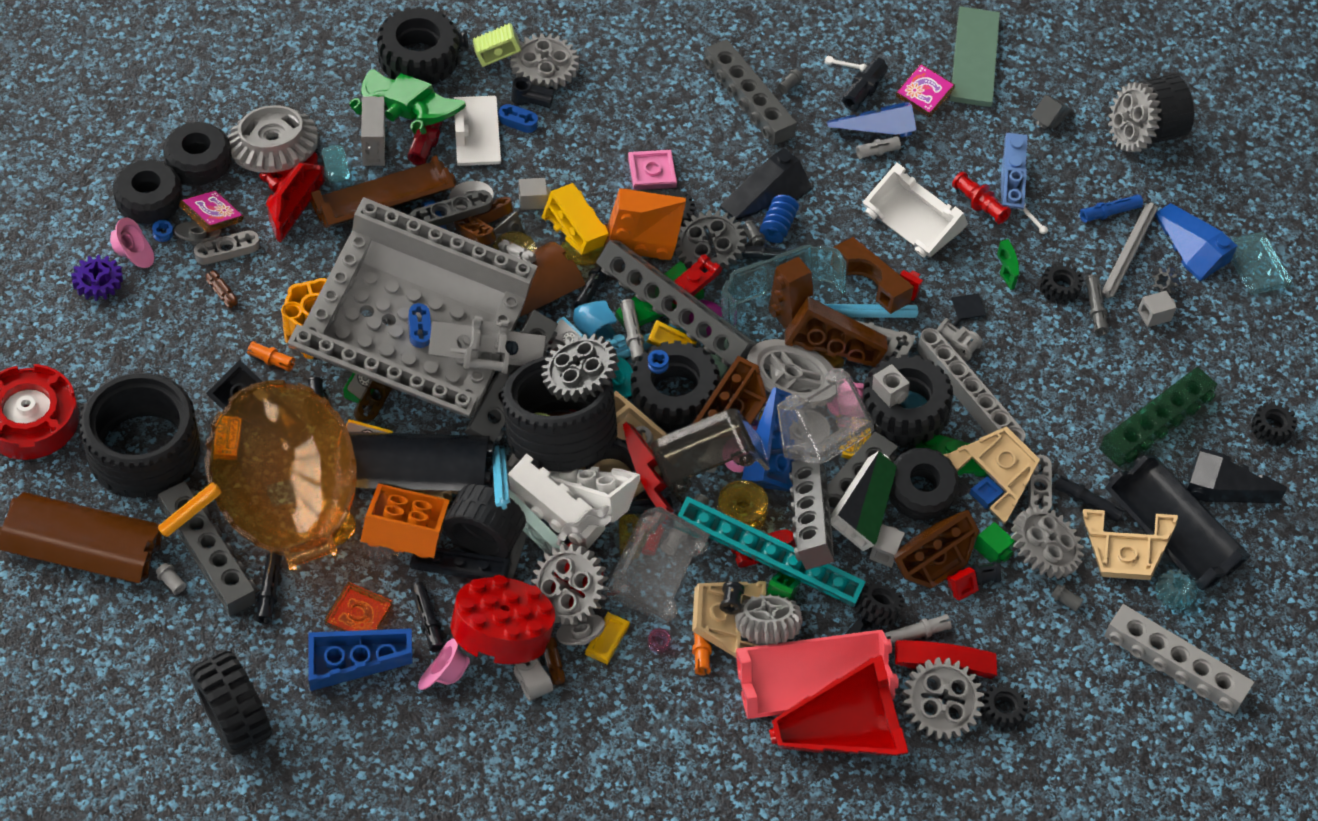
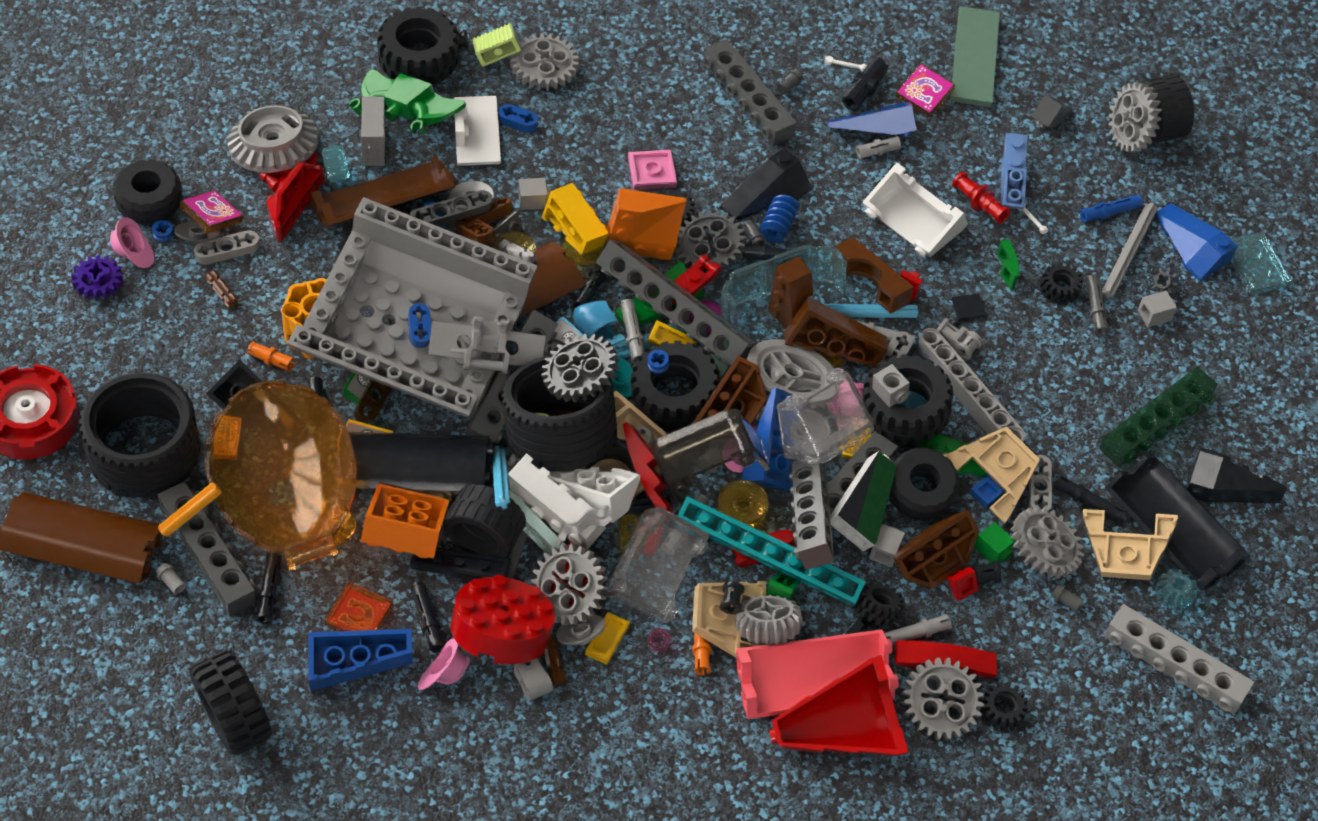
(198, 138): black tyre -> none
(423, 144): dark red piece -> none
(525, 92): black piece -> none
(1276, 413): black tyre -> none

